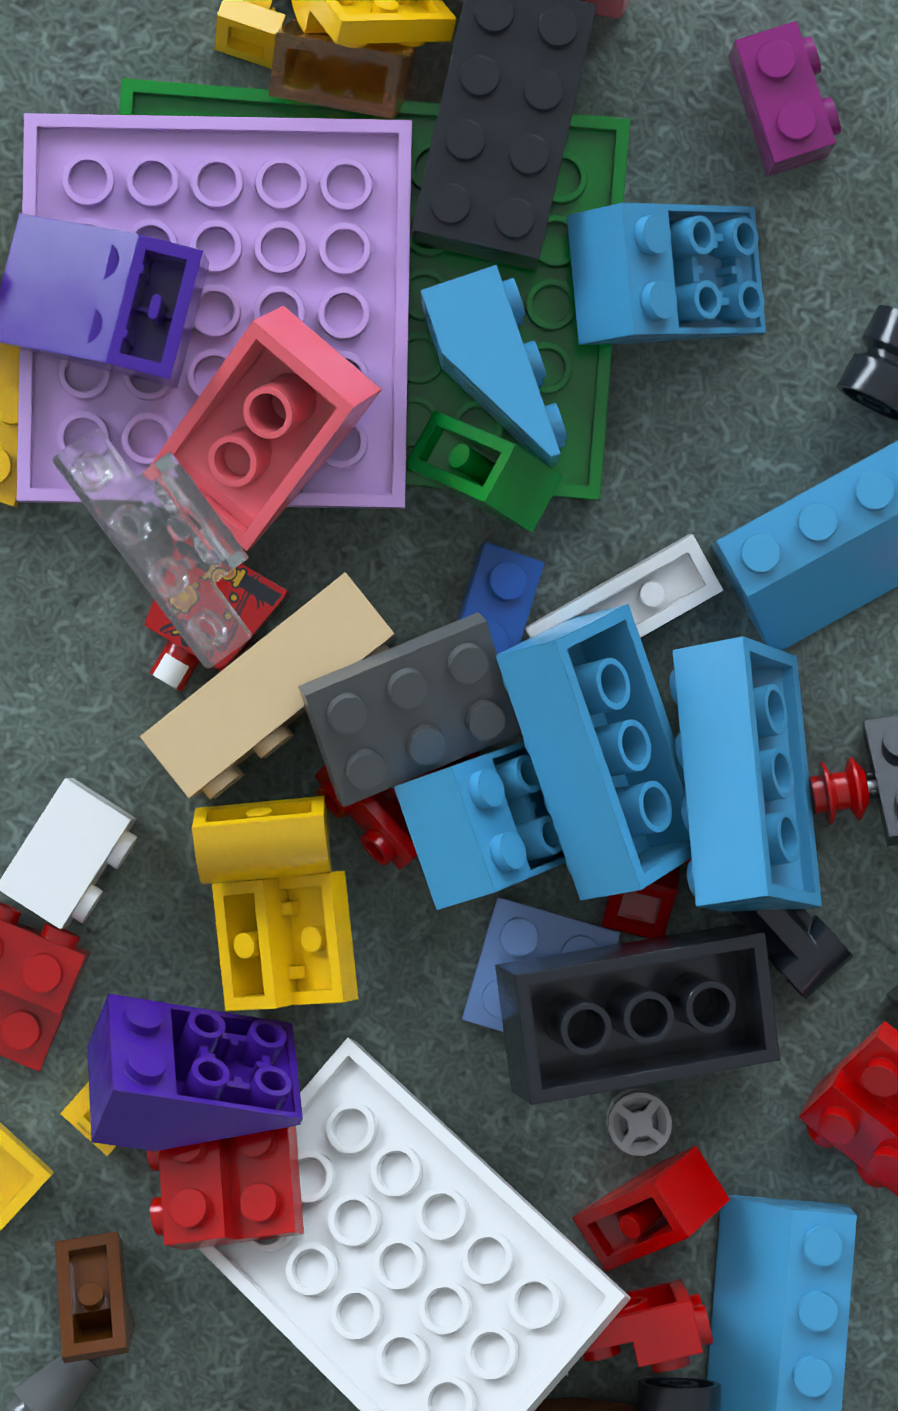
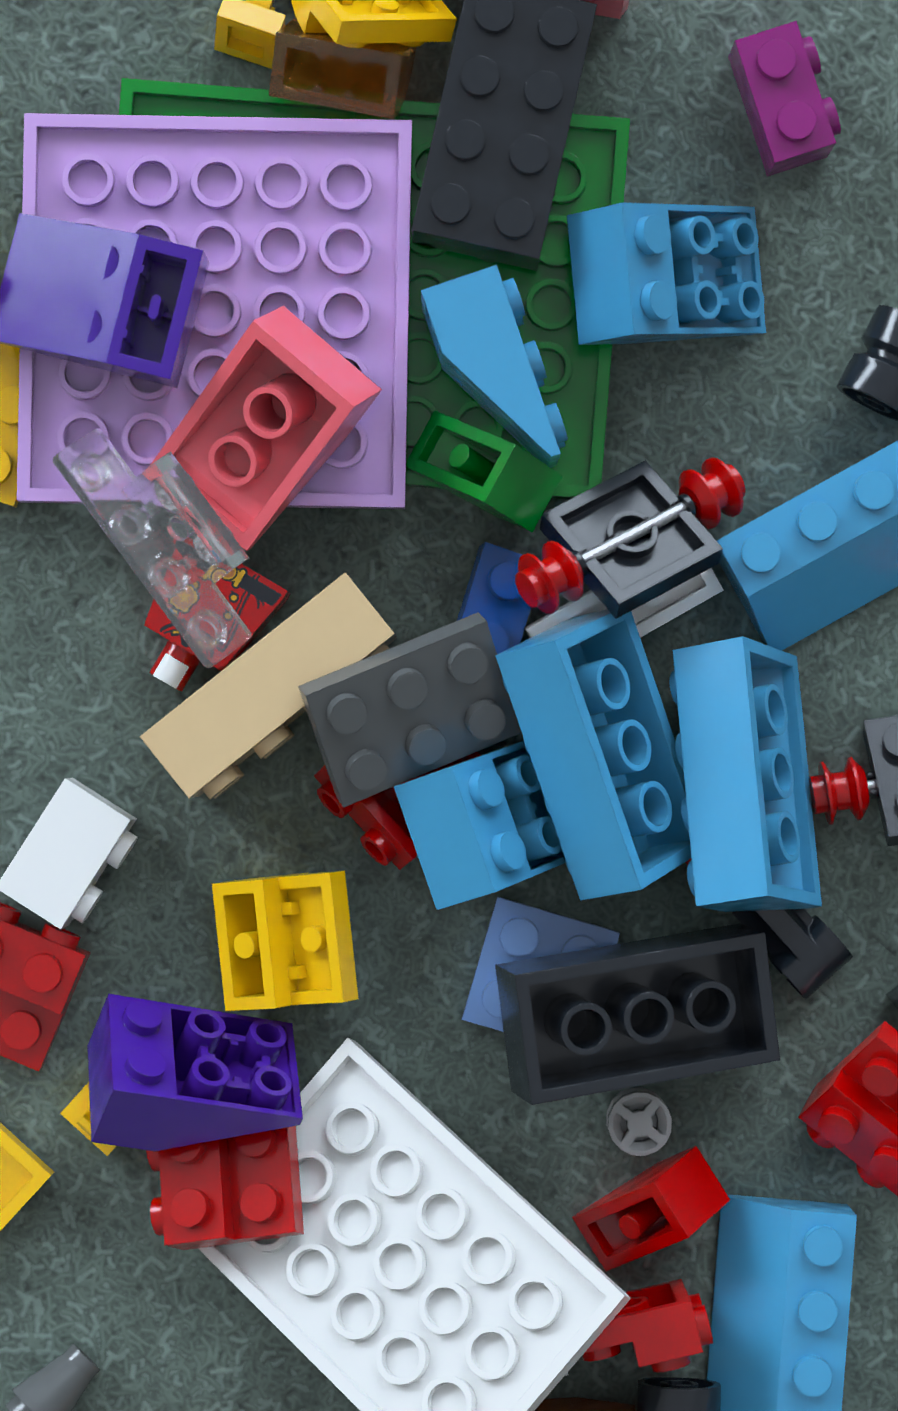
(93, 1297): reddish brown slope -> none
(262, 840): yellow brick -> none
(631, 537): none -> plate
(645, 910): red slope -> none

